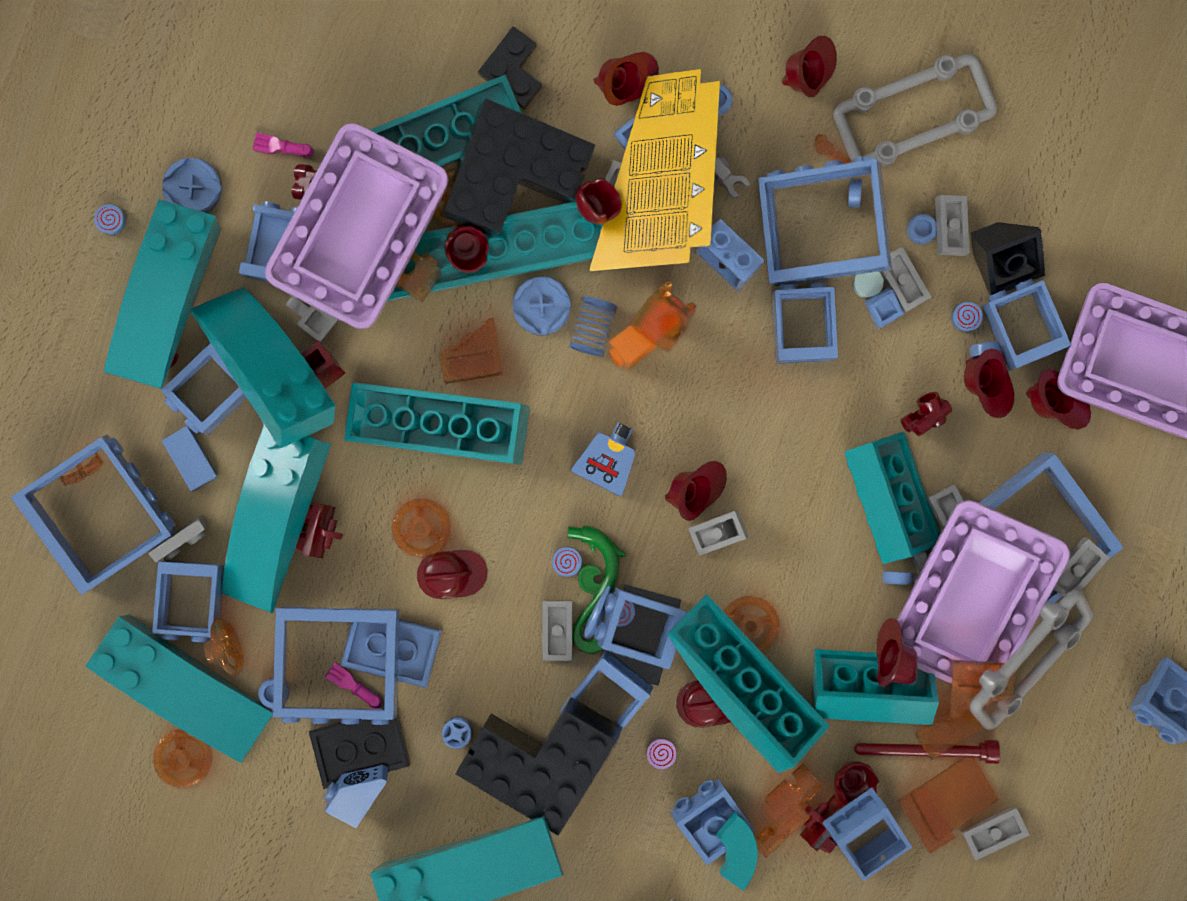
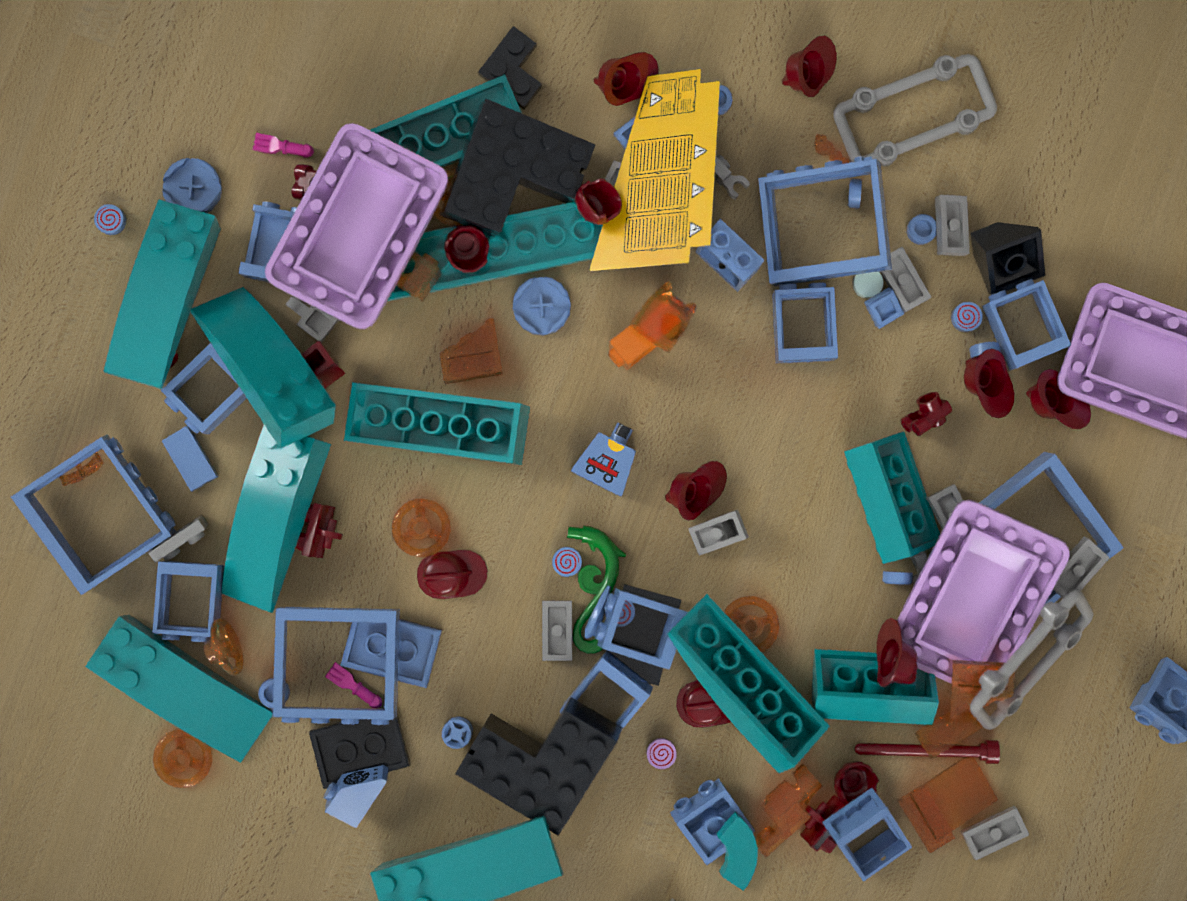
(599, 304): medium blue piece -> none

